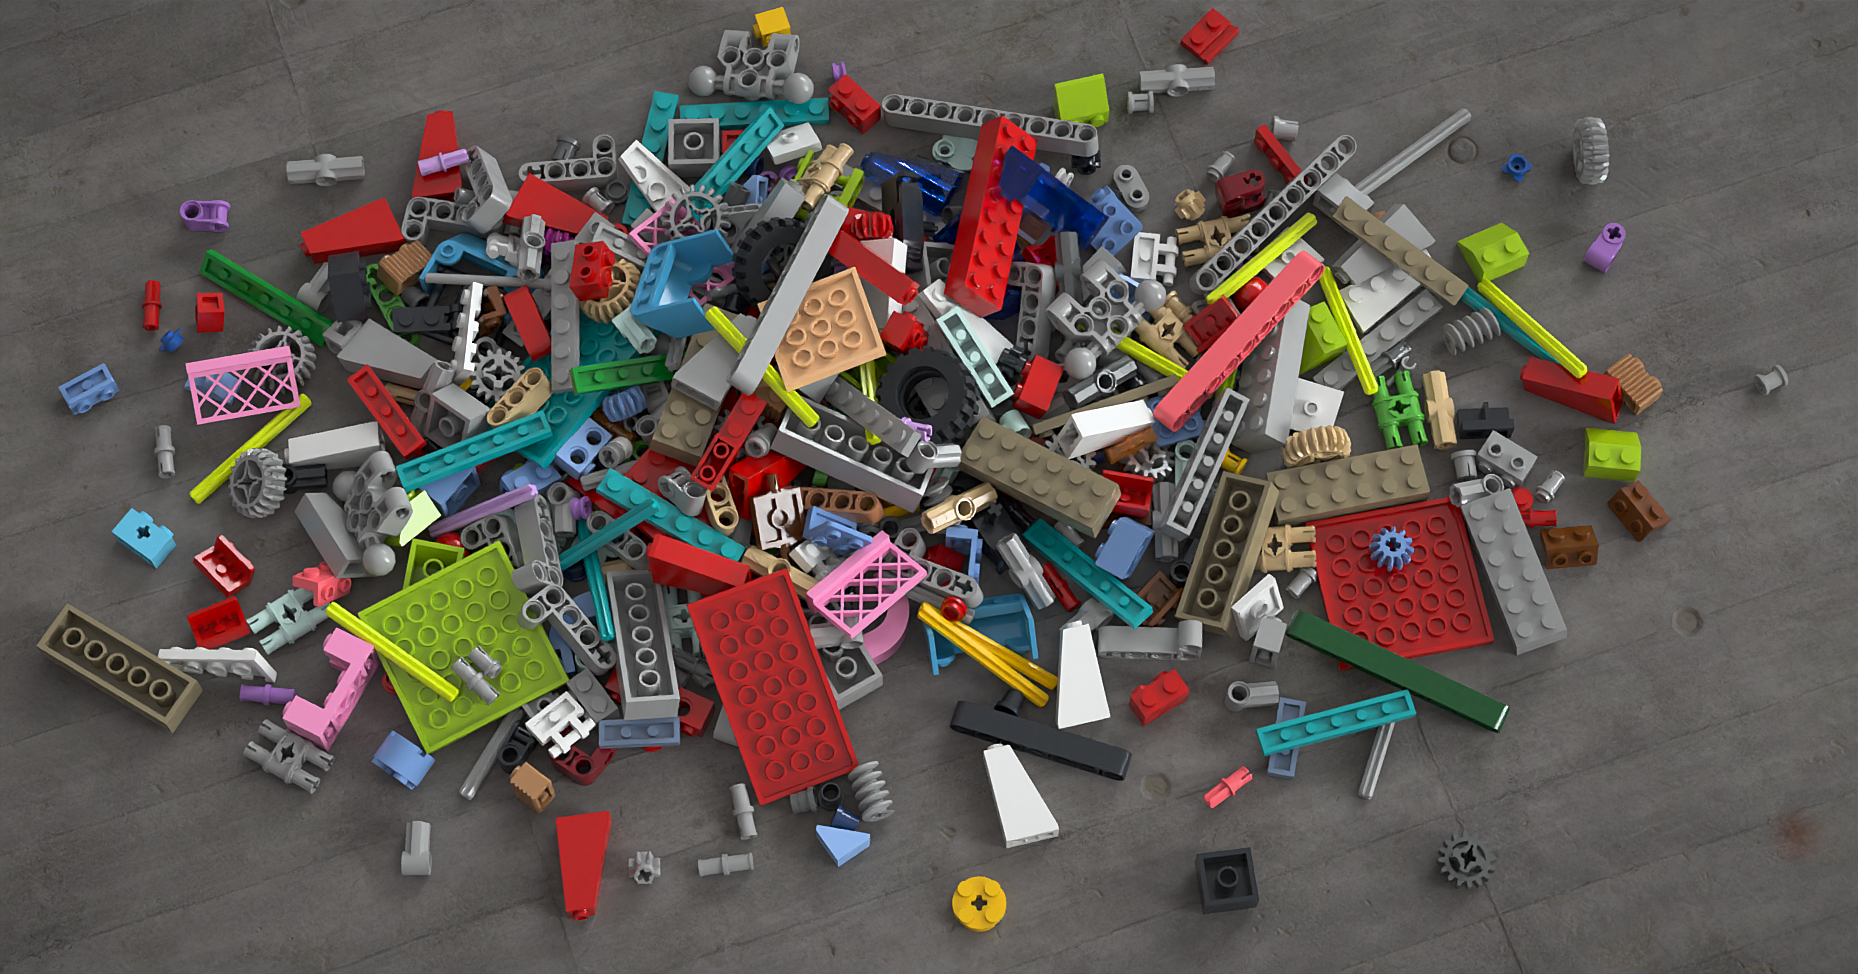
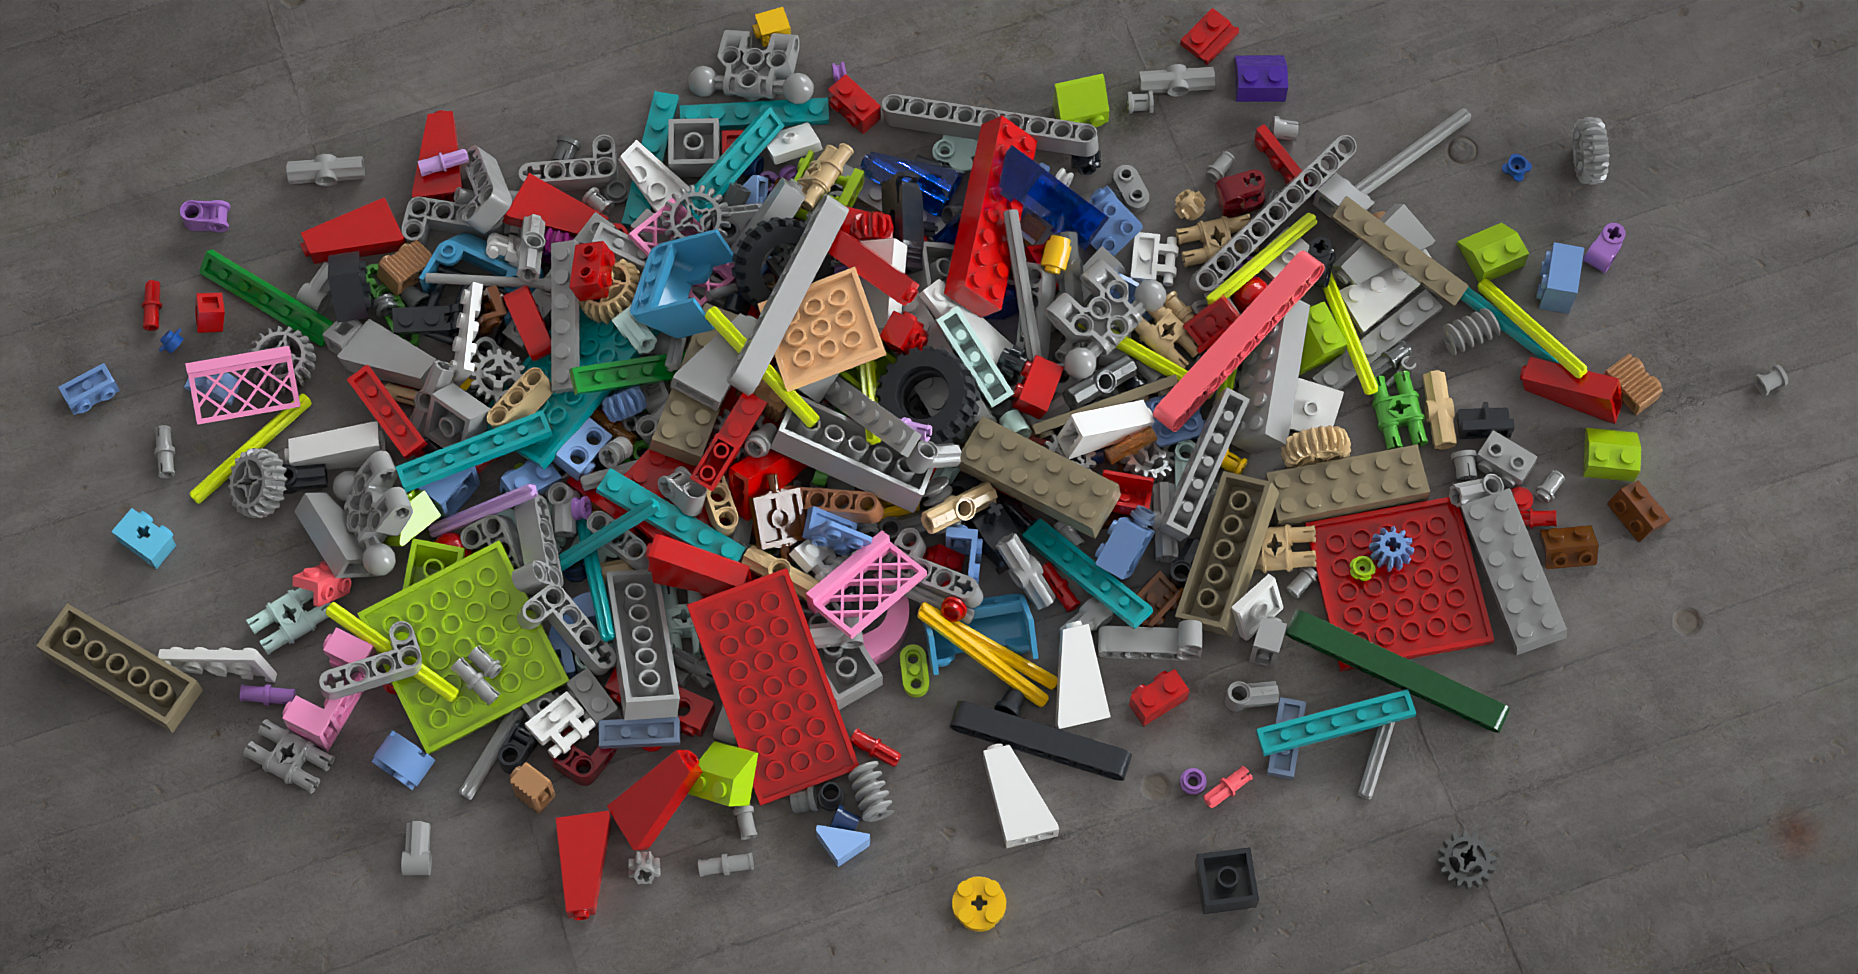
(218, 624): red bracket -> none
(225, 567): red bracket -> none
(369, 666): none -> light grey beam
(384, 305): none -> dark grey bush
(654, 798): none -> red slope
(726, 775): none -> lime slope
(875, 748): none -> red axle
(914, 672): none -> lime plate
(1022, 283): none -> light grey axle
(1056, 254): none -> yellow brick
(1143, 516): none -> sand blue plate
(1195, 774): none -> medium lavender plate
(1261, 78): none -> dark purple slope
(1322, 250): none -> black piece
(1362, 561): none -> lime plate
(1560, 277): none -> medium blue brick

